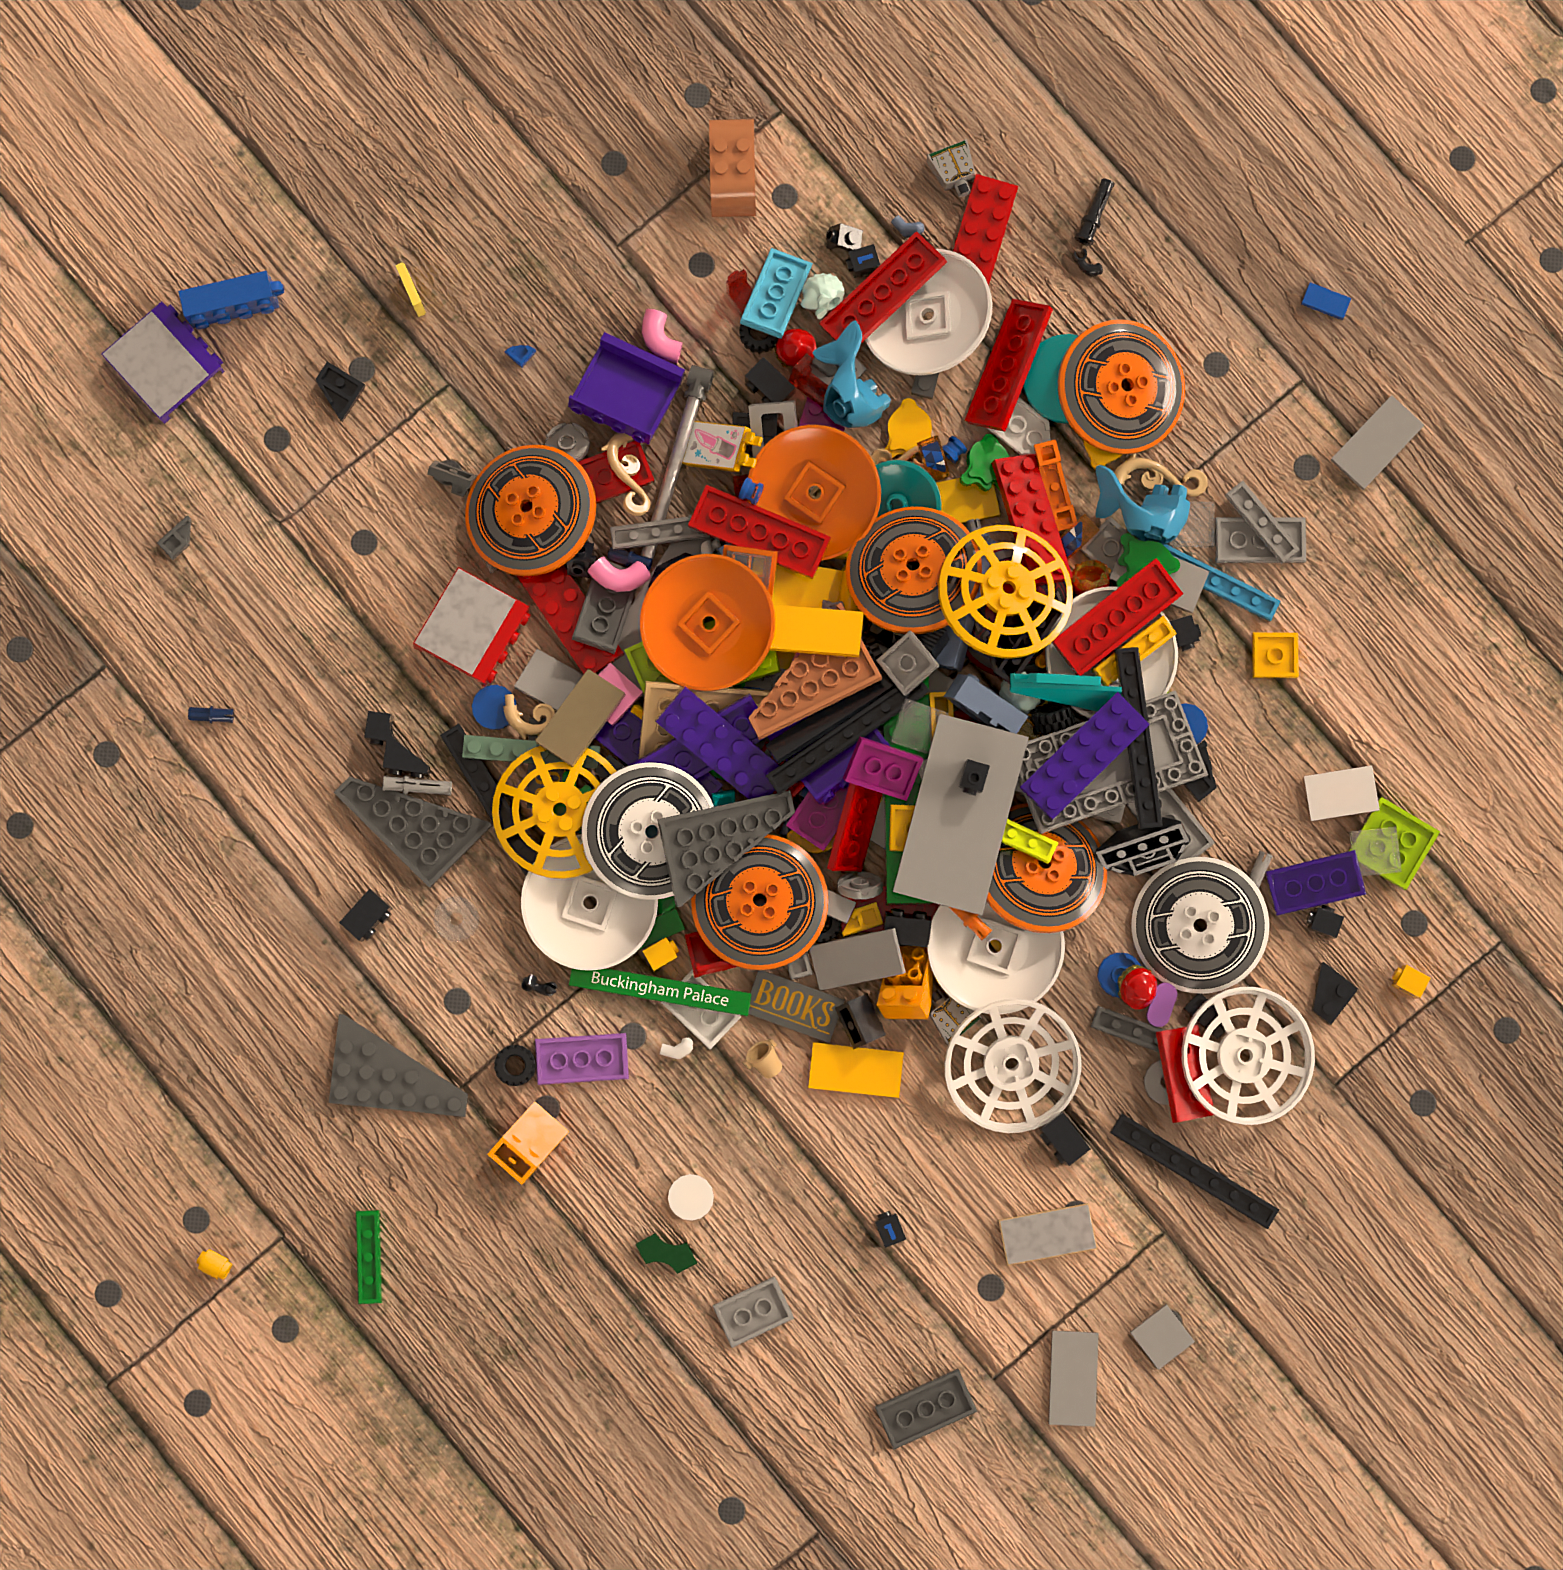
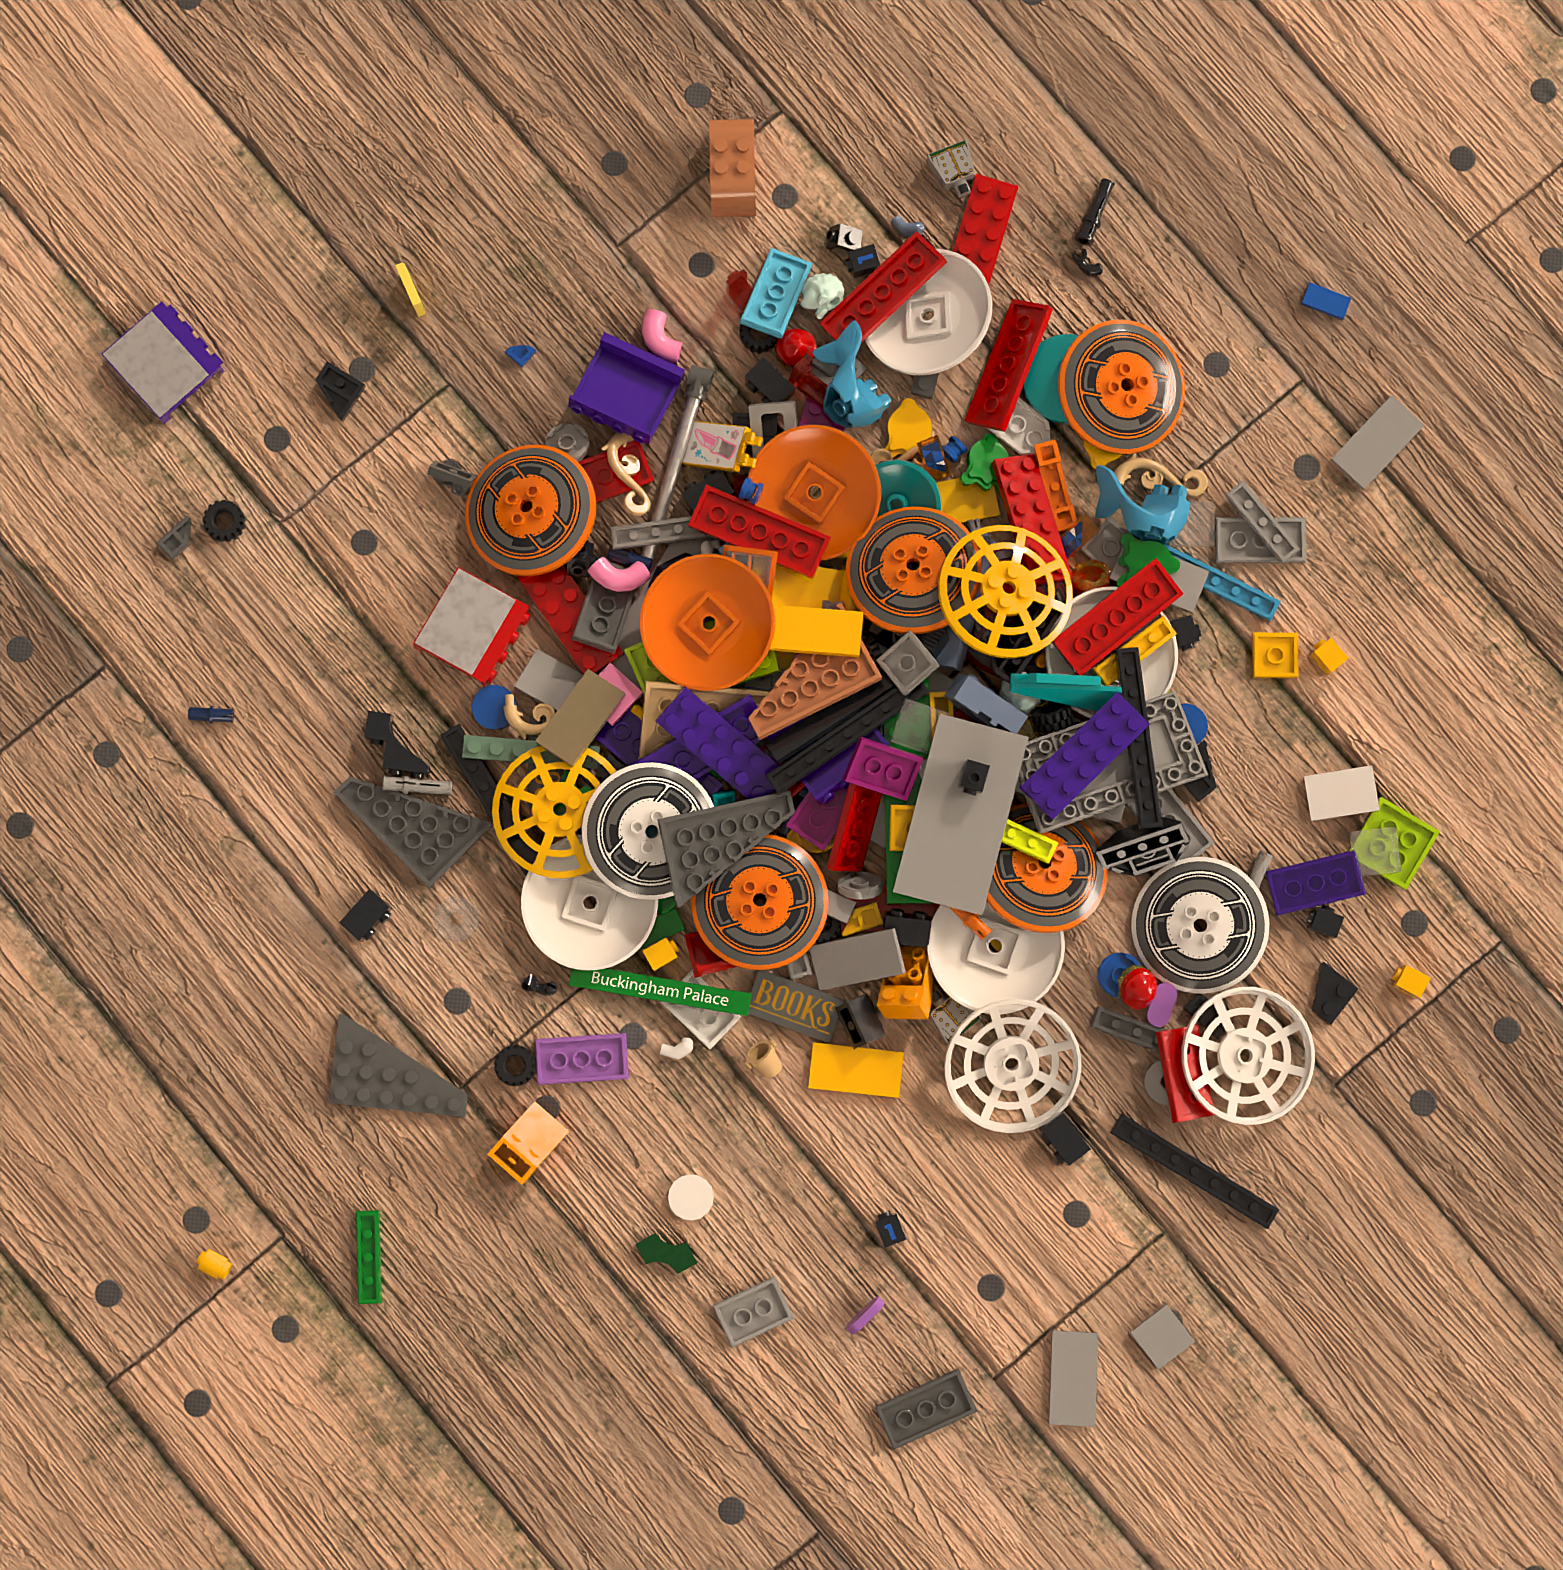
(217, 508): none -> black tyre
(230, 299): blue piece -> none
(694, 491): none -> black brick
(865, 1315): none -> medium lavender tile
(1047, 1234): flat silver tile -> none
(1328, 655): none -> yellow brick

